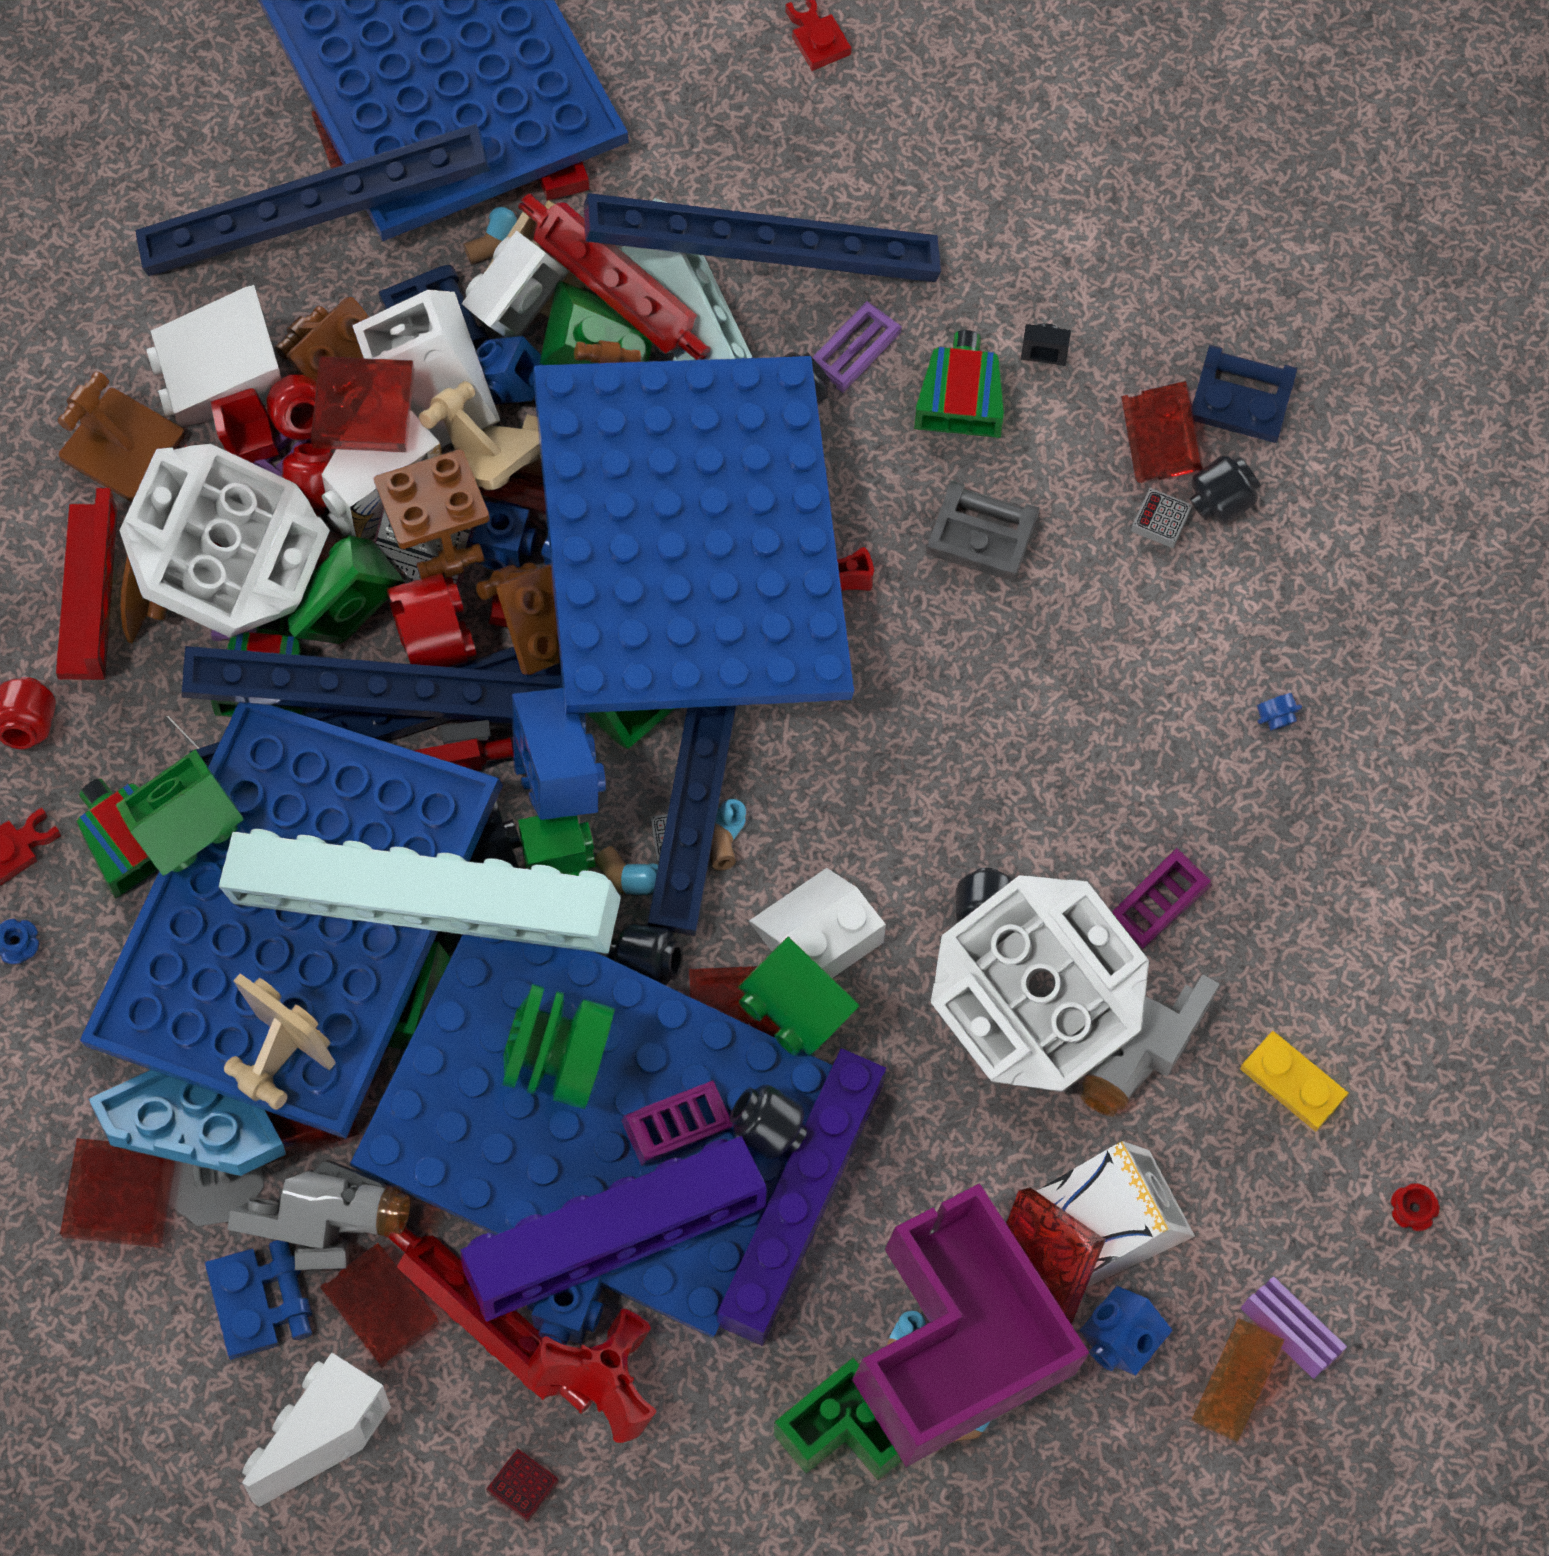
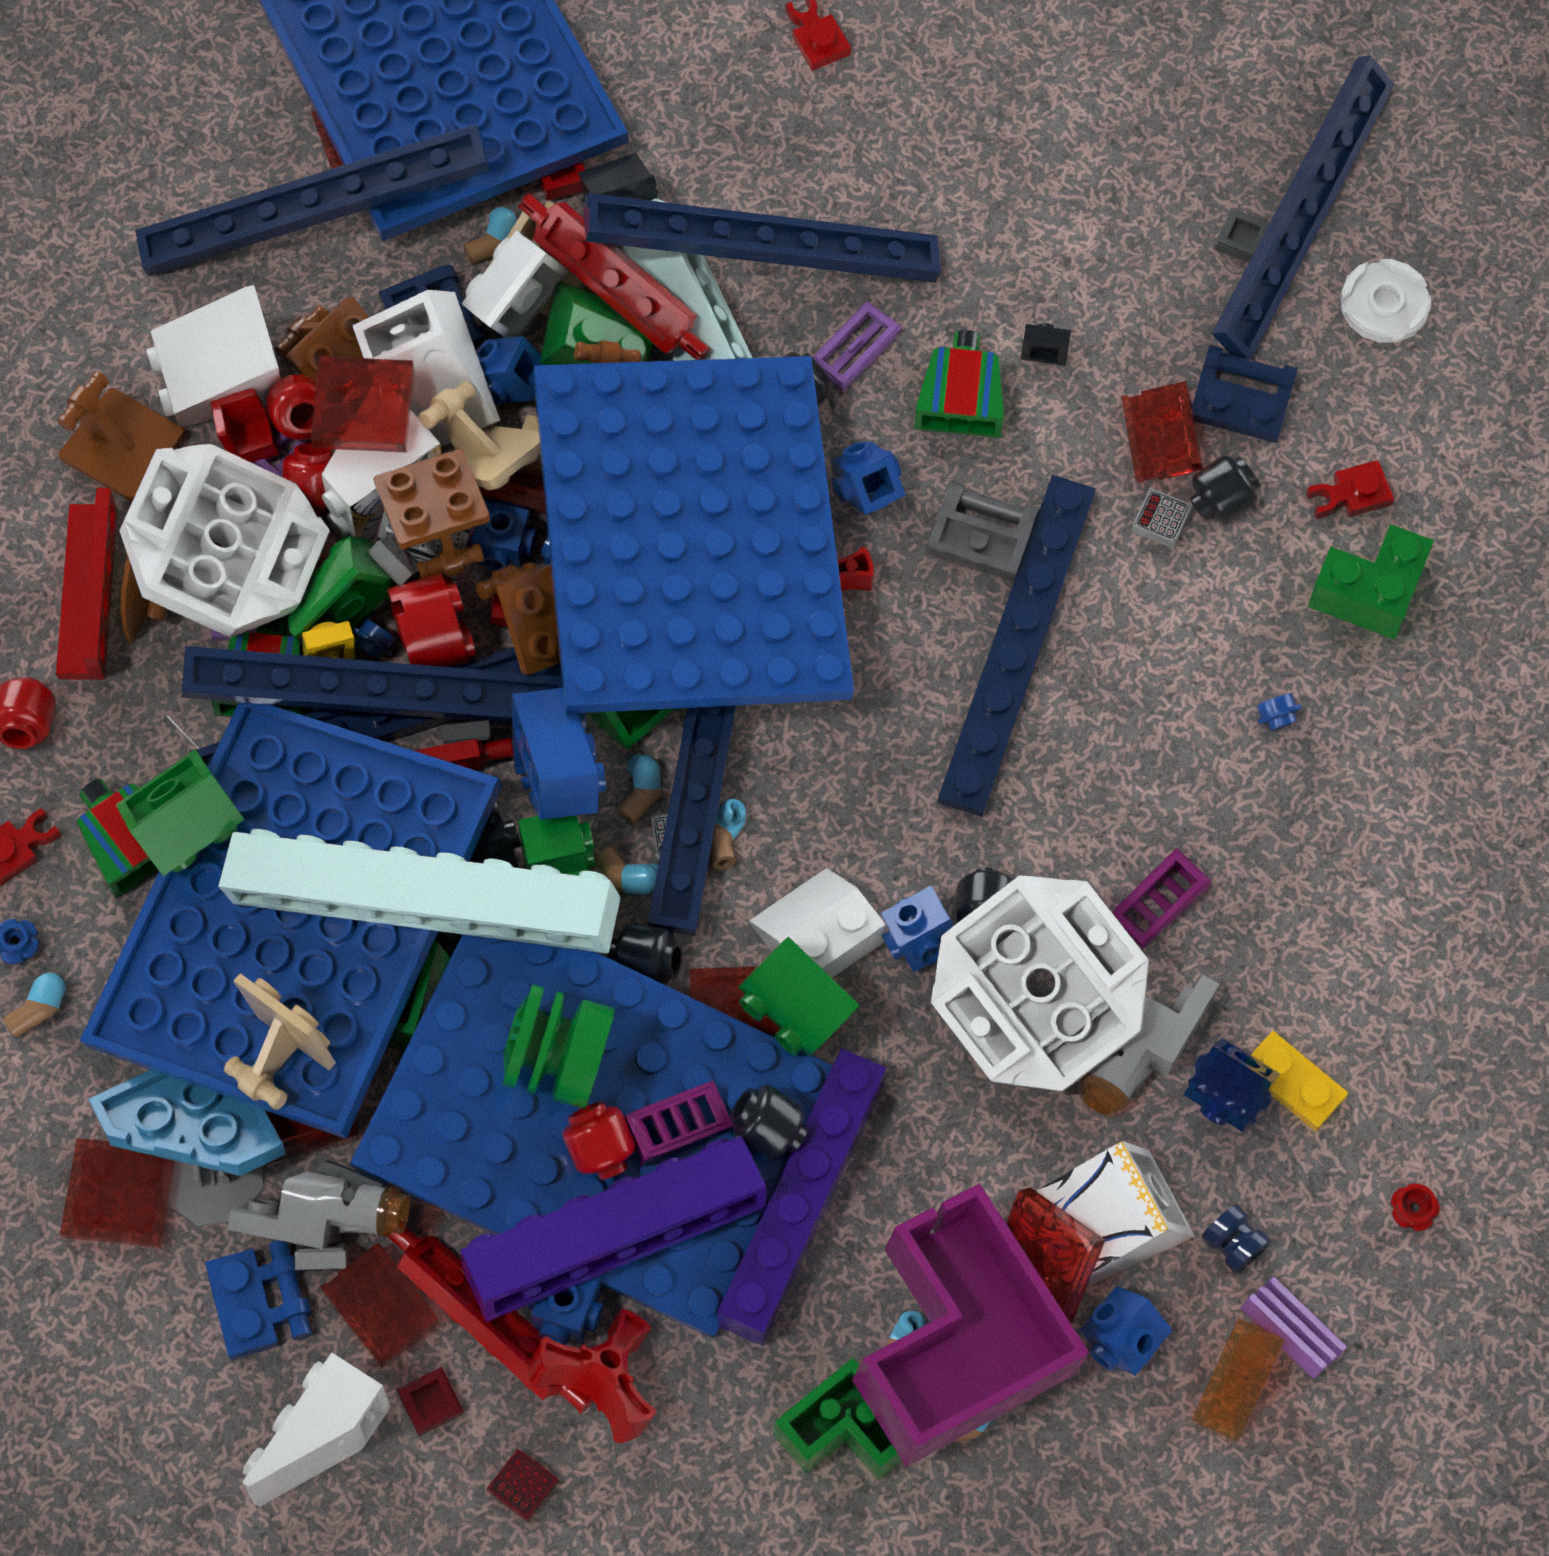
(40, 1004): none -> arm
(329, 641): none -> yellow plate
(374, 639): none -> blue plate
(394, 561): none -> light grey tile
(430, 1401): none -> dark red tile
(599, 1140): none -> red head
(619, 178): none -> black head
(646, 784): none -> arm
(867, 477): none -> blue brick
(916, 928): none -> blue brick
(1016, 646): none -> dark blue plate
(1231, 1085): none -> clear blue head
(1240, 235): none -> dark grey tile
(1244, 1247): none -> dark blue wheel
(1303, 208): none -> dark blue plate
(1356, 488): none -> red plate
(1372, 592): none -> green brick
(1381, 313): none -> white tile

